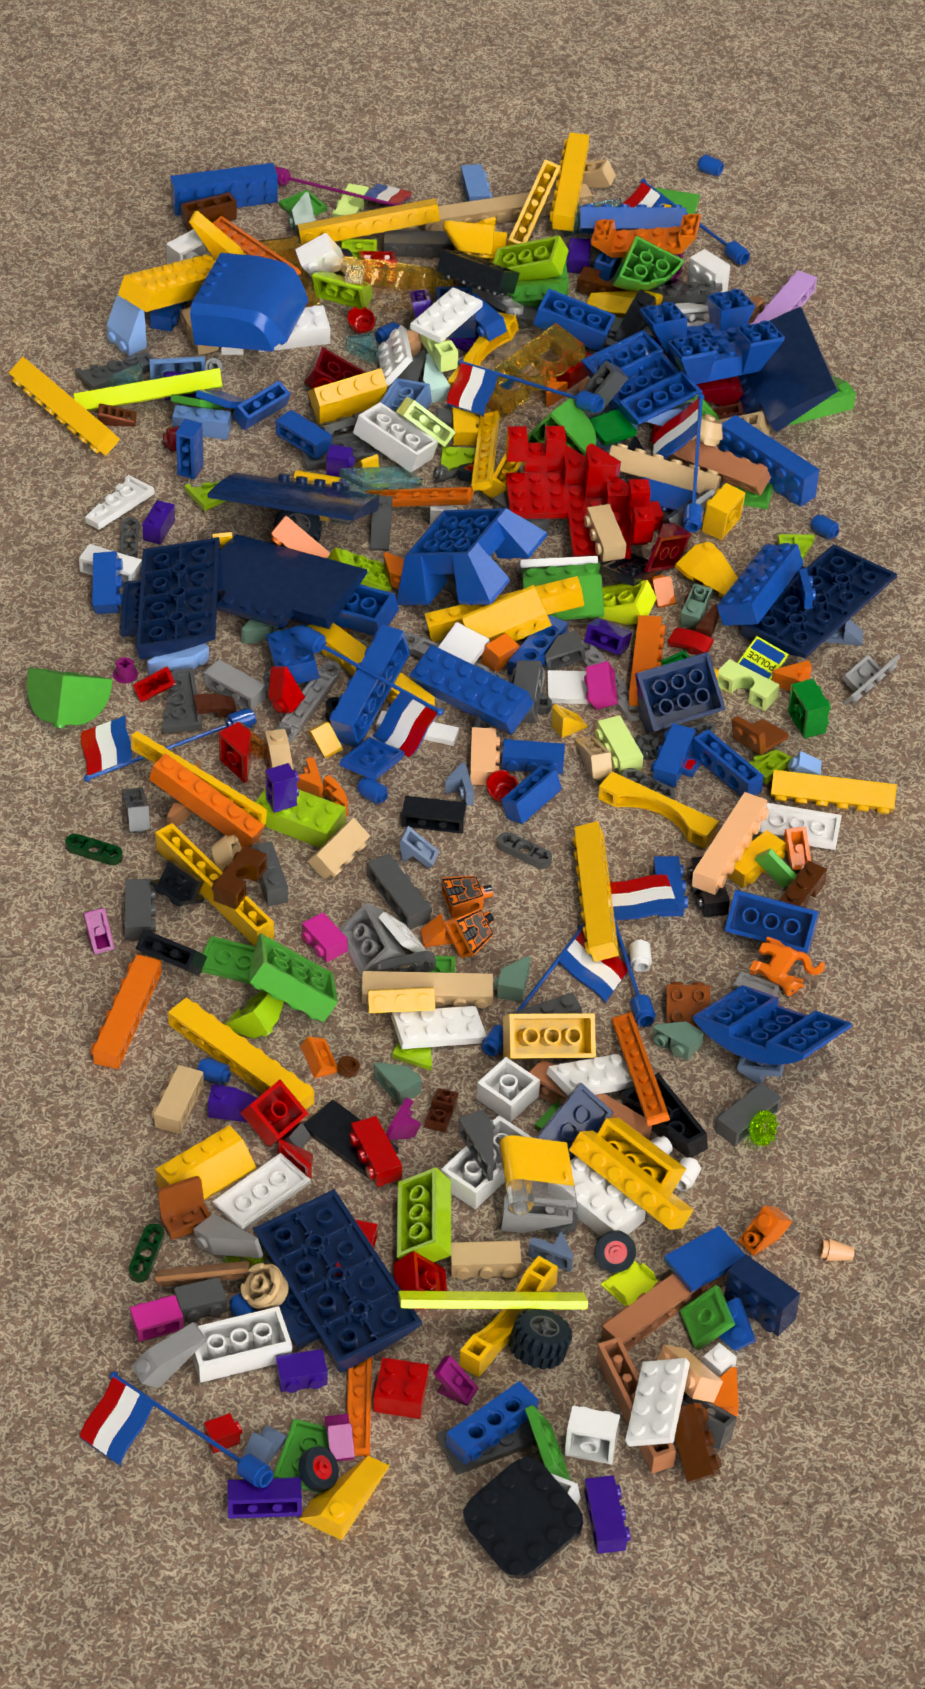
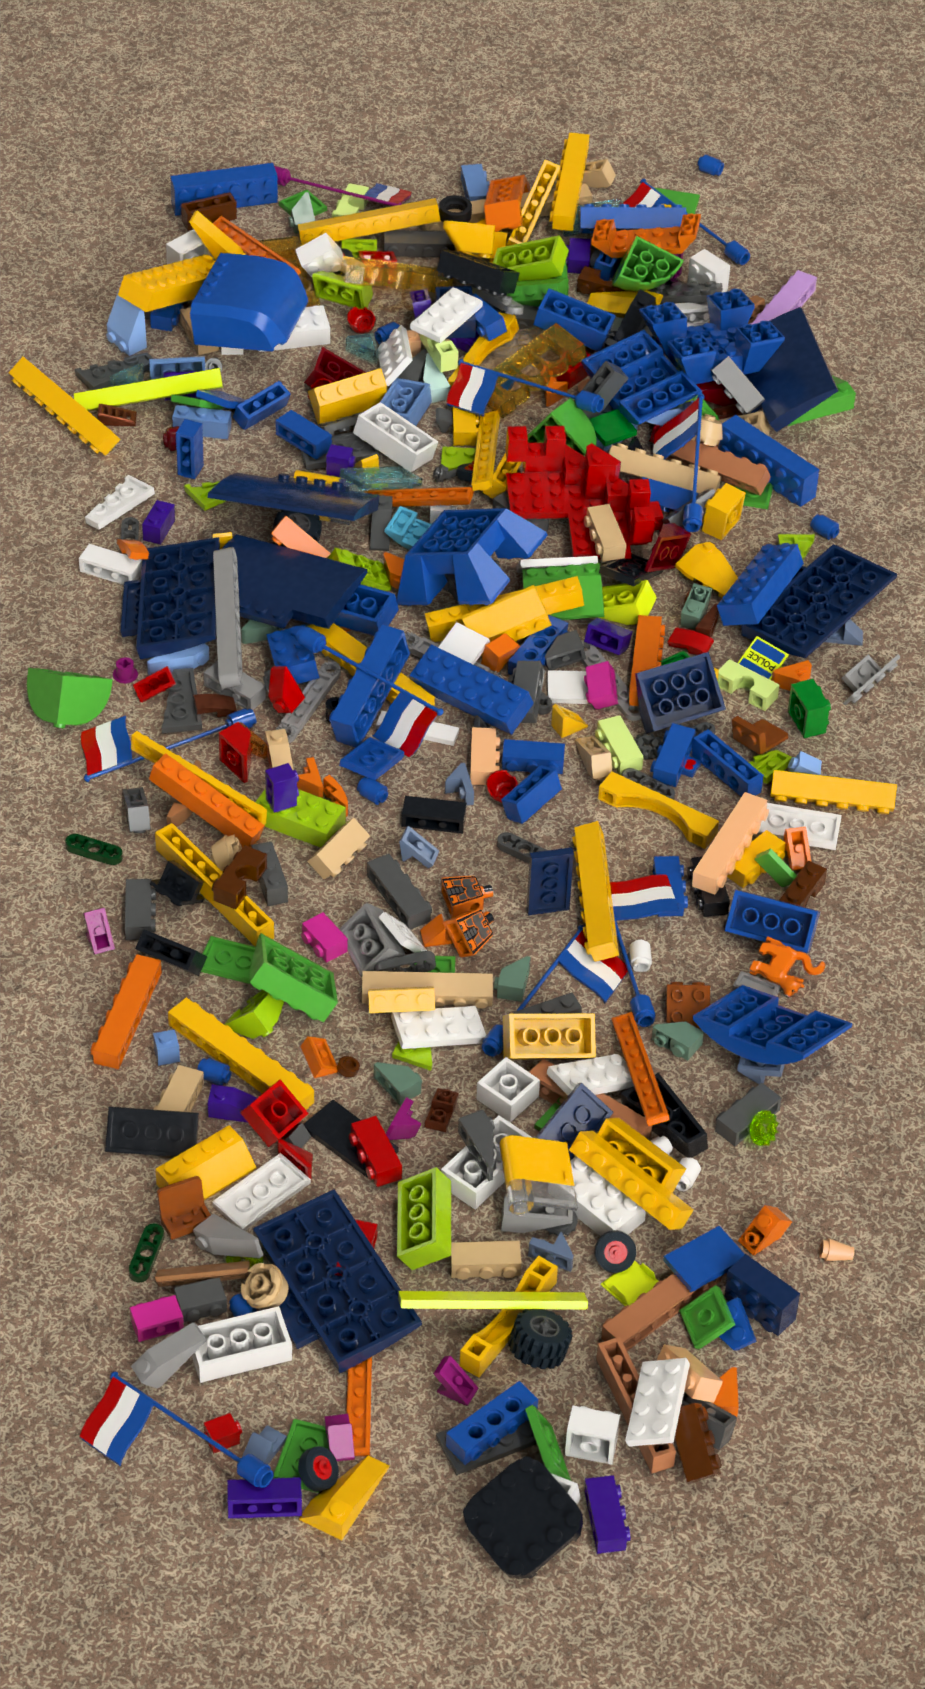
(107, 582): blue brick -> none
(133, 548): none -> orange slope
(150, 1131): none -> black tile
(166, 1047): none -> medium blue brick
(228, 618): none -> light grey beam
(301, 1371): dark purple brick -> none
(325, 739): yellow slope -> none
(401, 1388): red brick -> none
(406, 528): none -> medium azure slope
(419, 1274): red slope -> none
(425, 421): yellowish green brick -> none
(455, 202): none -> black tyre
(504, 202): none -> orange slope
(549, 881): none -> dark blue plate
(663, 590): slope -> none
(719, 1360): white brick -> none
(737, 386): none -> light grey brick
(807, 593): blue plate -> none

